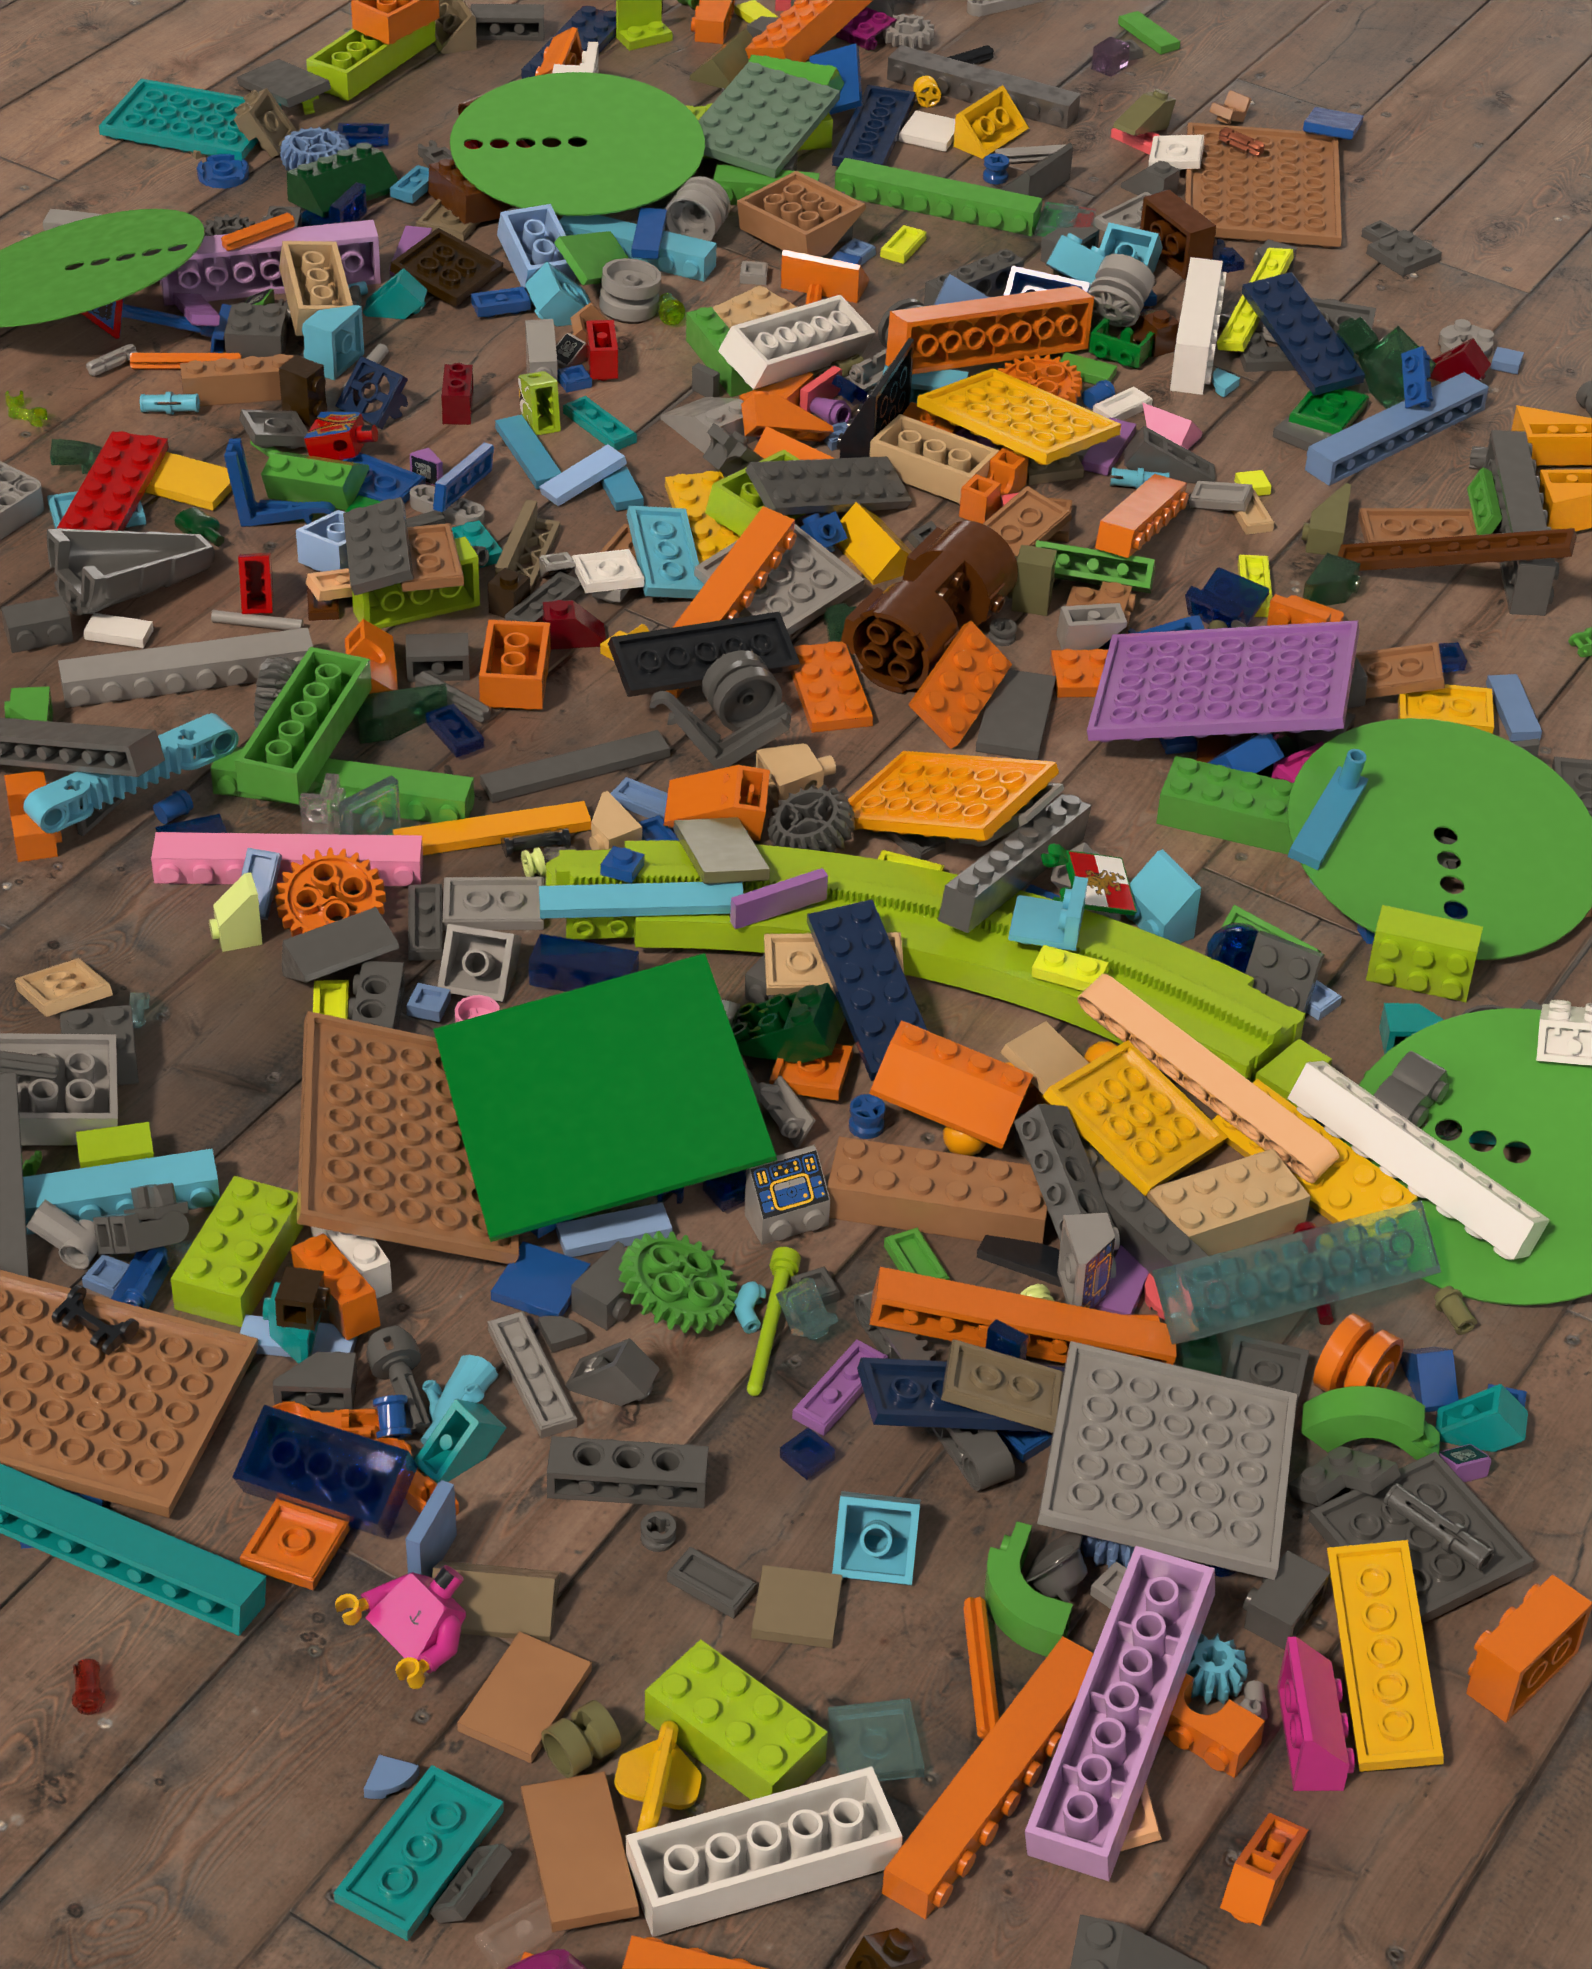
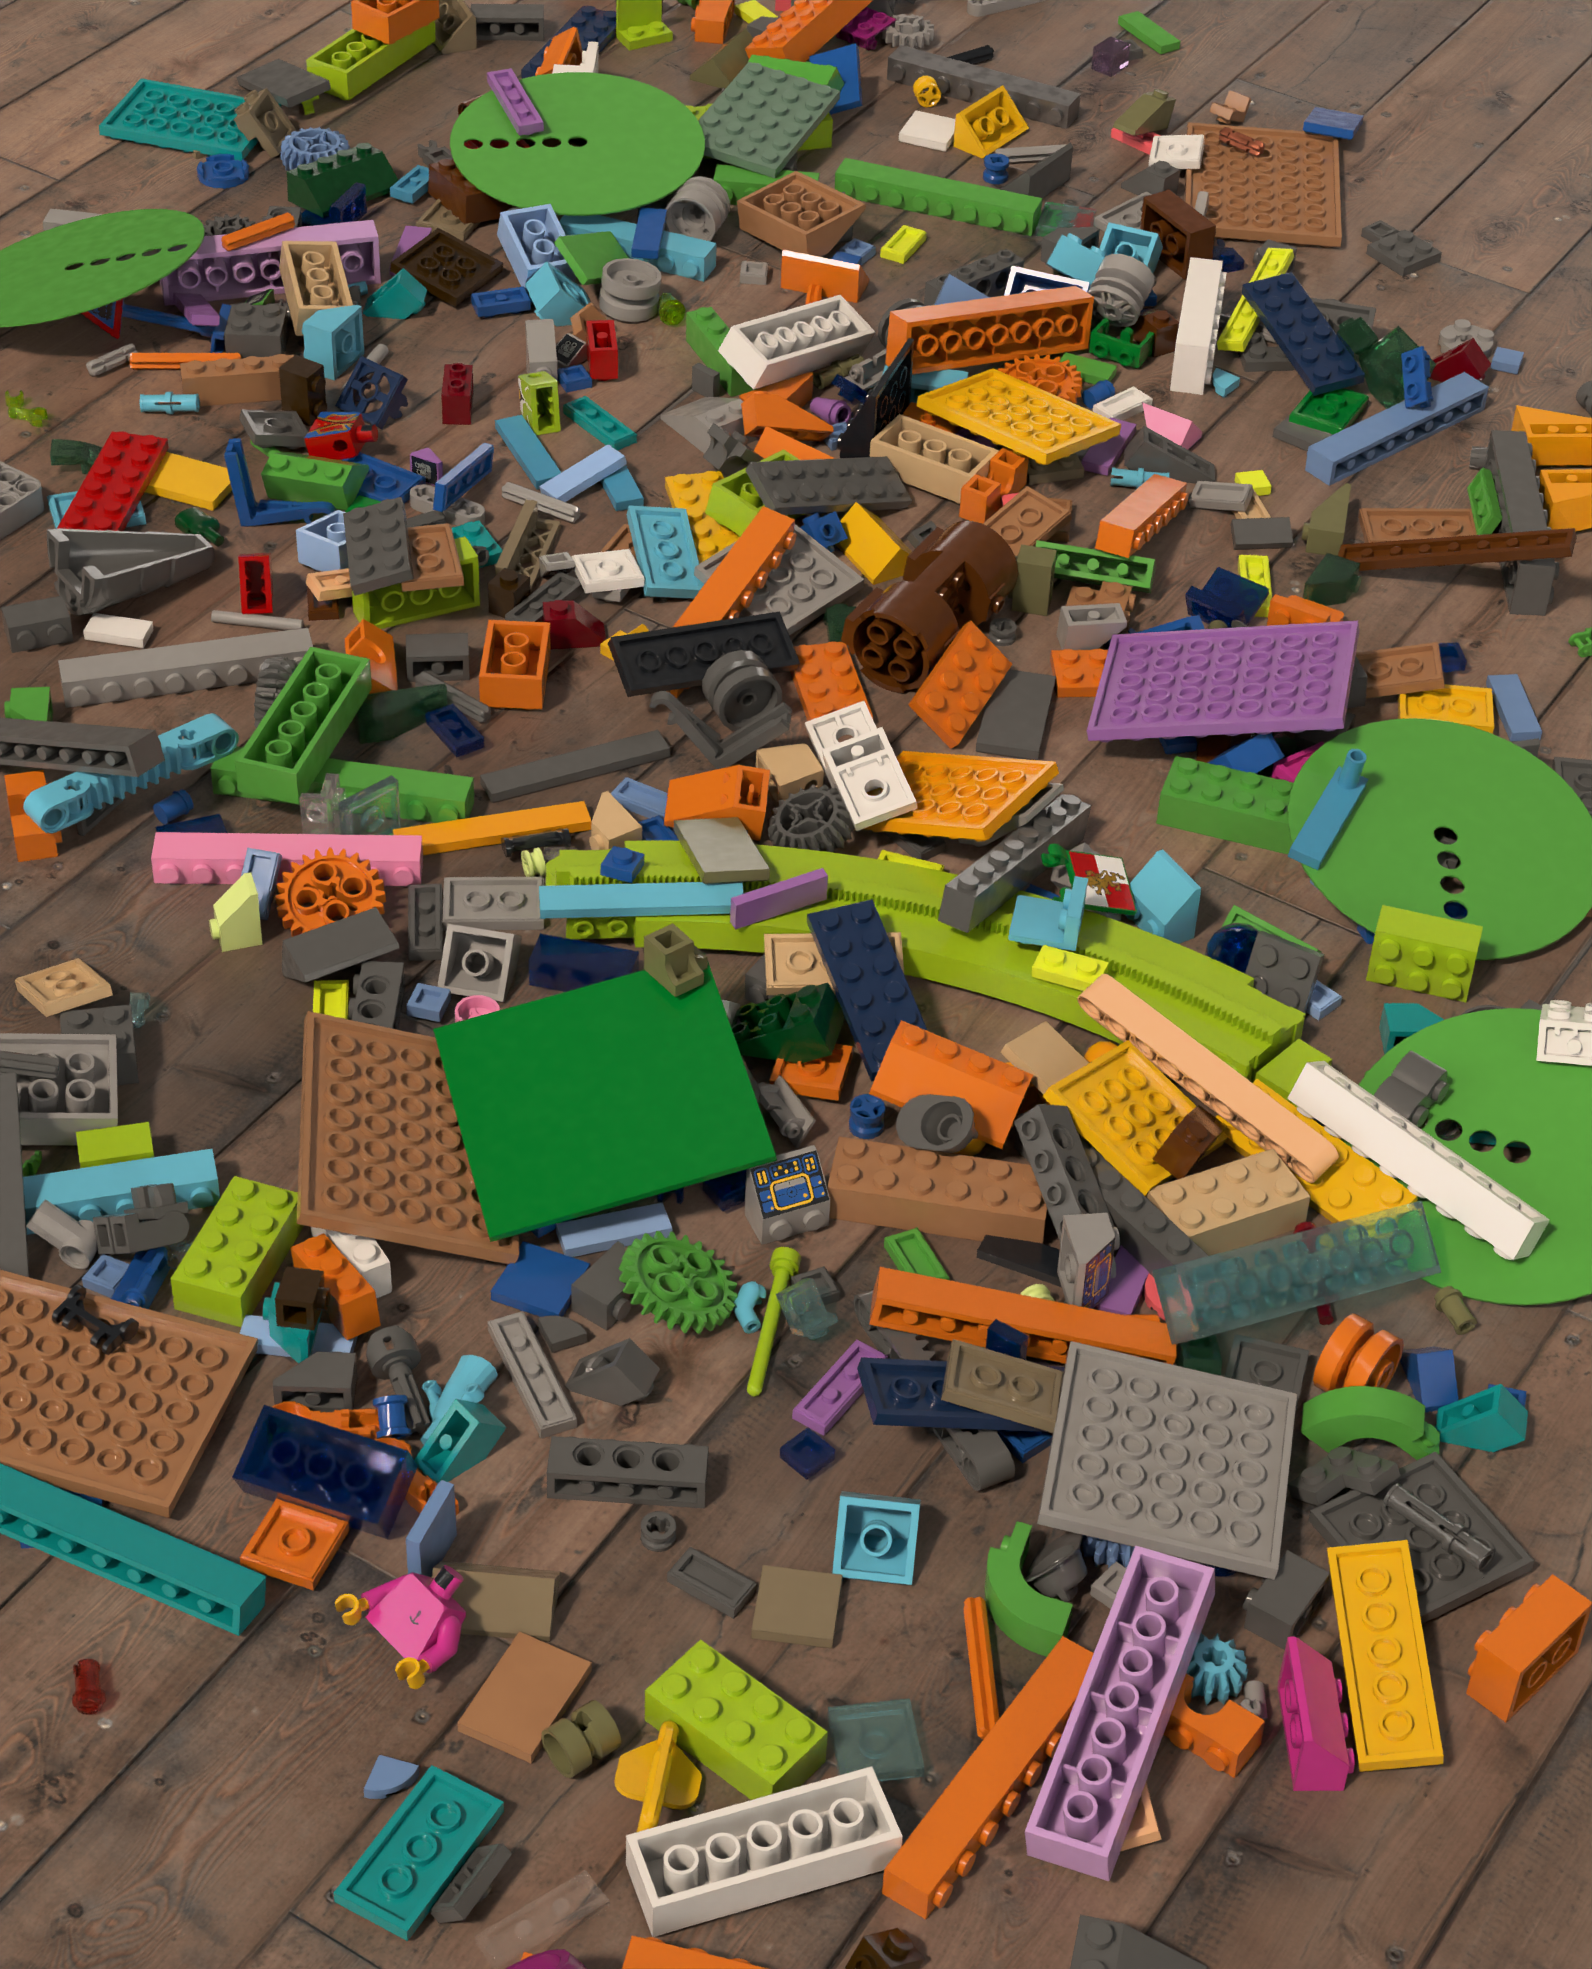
(371, 133): clear blue plate -> none
(515, 102): none -> medium lavender plate
(544, 503): none -> light grey axle
(579, 1852): medium nougat tile -> none
(674, 960): none -> olive brick
(750, 306): tan plate -> none
(820, 387): coral tile -> none
(861, 765): none -> white bracket
(875, 125): dark blue plate -> none
(936, 1123): none -> dark grey piece
(1189, 1142): none -> reddish brown slope
(1202, 202): none -> light grey tile
(1261, 533): none -> dark grey tile
(1262, 1869): orange slope -> none
(1467, 1462): slope -> none

